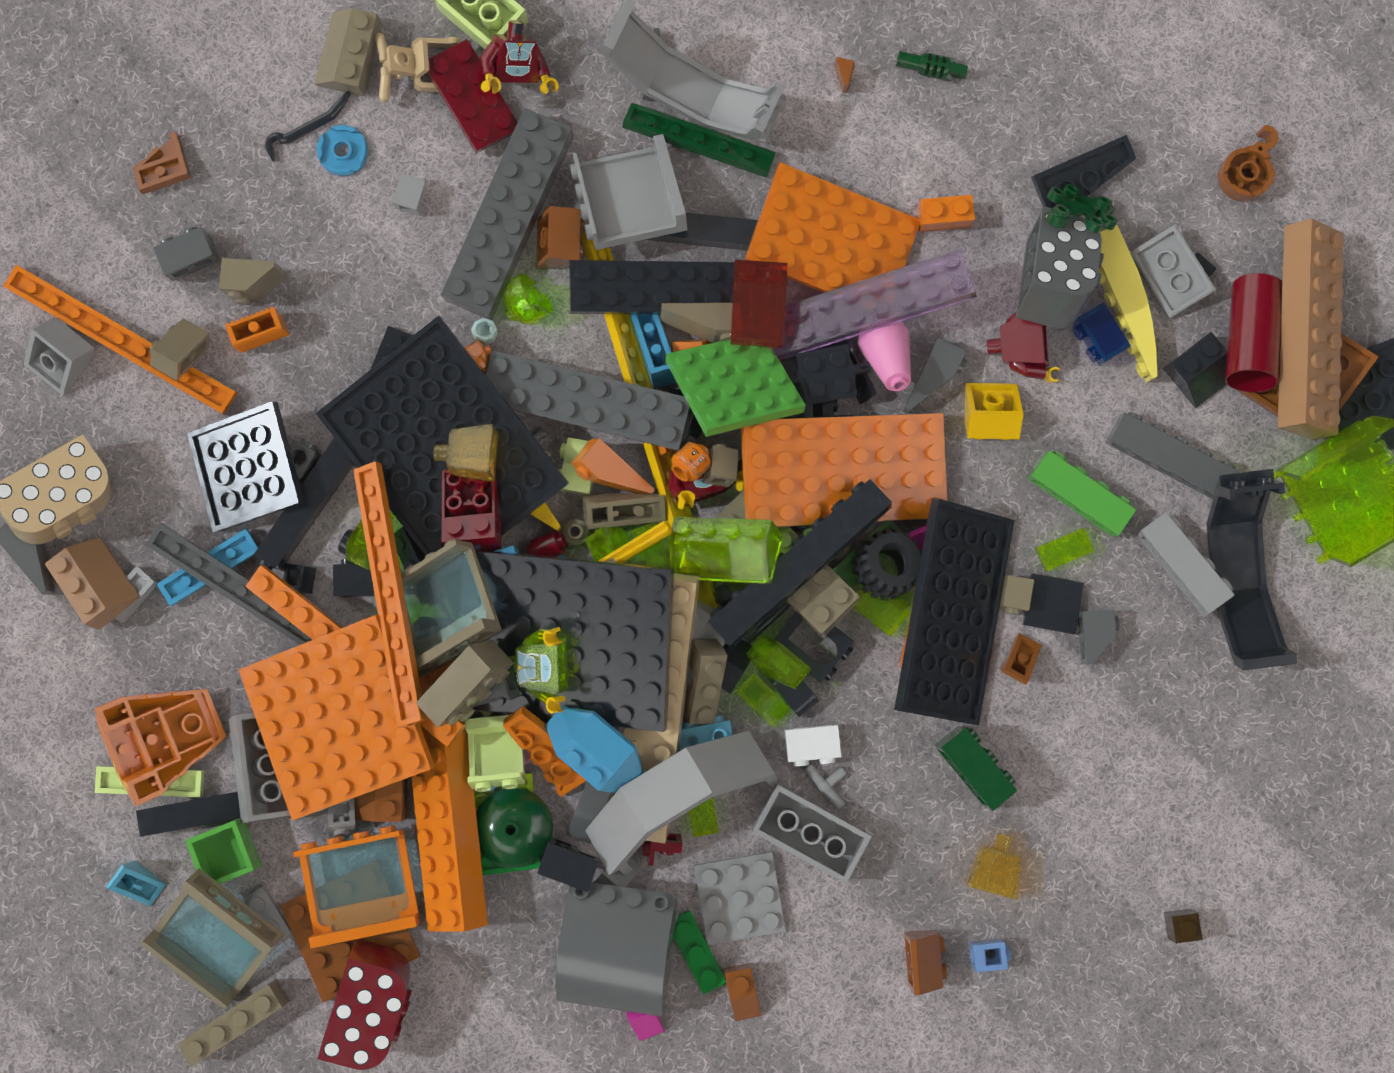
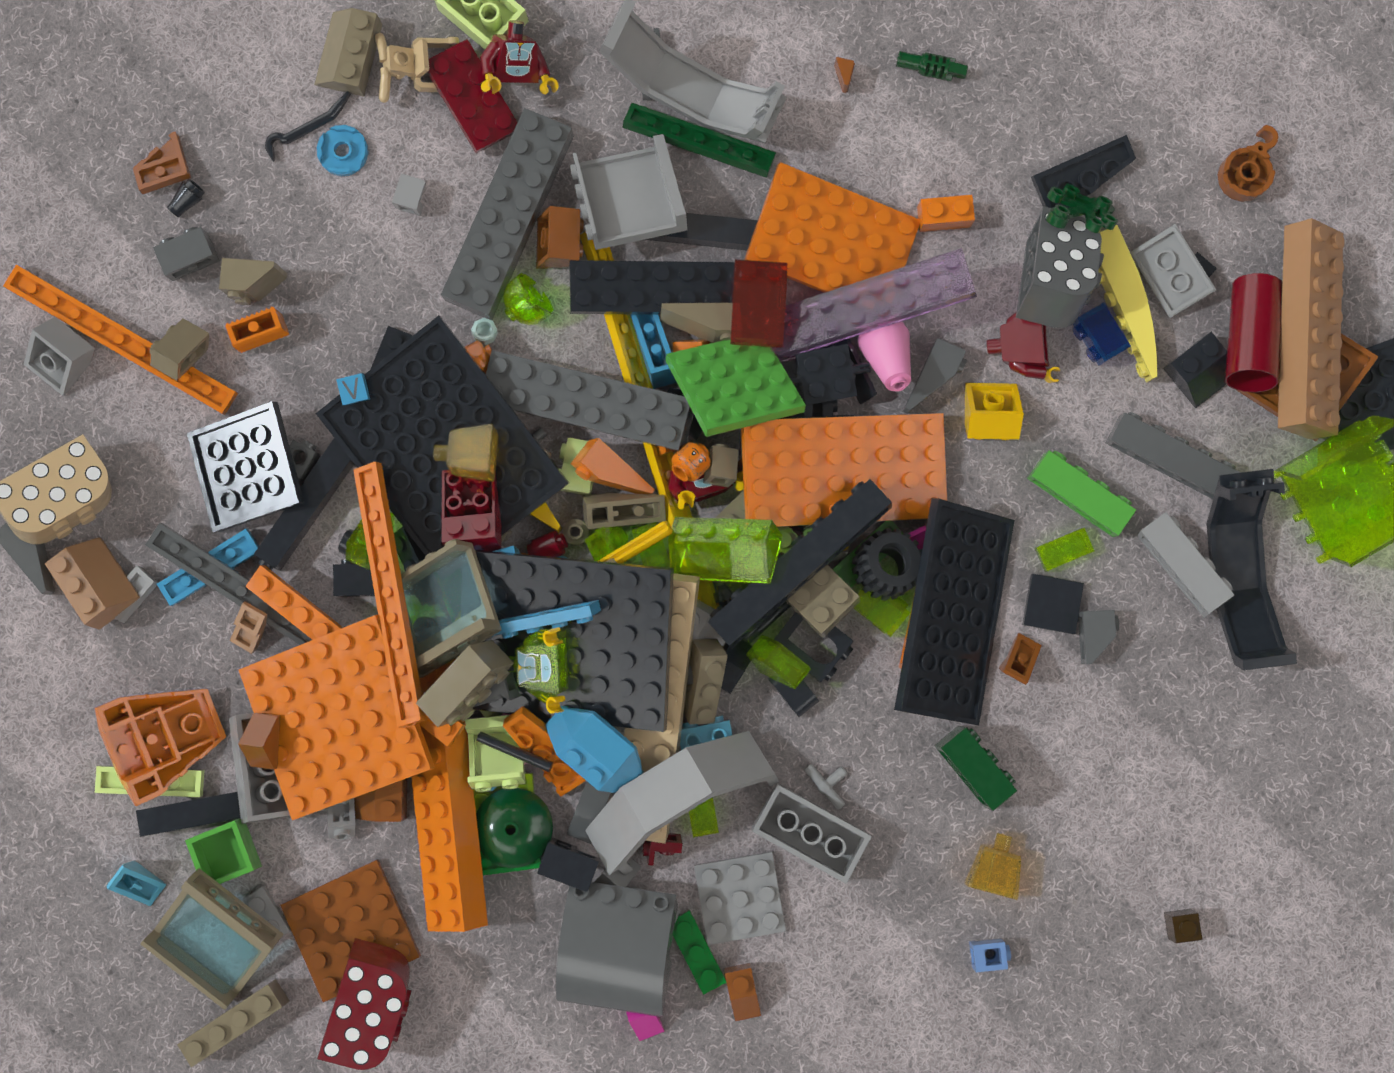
(186, 197): none -> black cone
(249, 627): none -> medium nougat slope
(261, 741): none -> dark orange slope
(300, 577): black slope -> none
(353, 389): none -> dark azure tile
(358, 886): clear light blue panel -> none
(514, 751): none -> black bar
(554, 617): none -> dark azure plate
(762, 700): clear neon green slope -> none
(812, 744): white brick -> none
(924, 961): dark orange slope -> none
(1016, 594): dark tan brick -> none

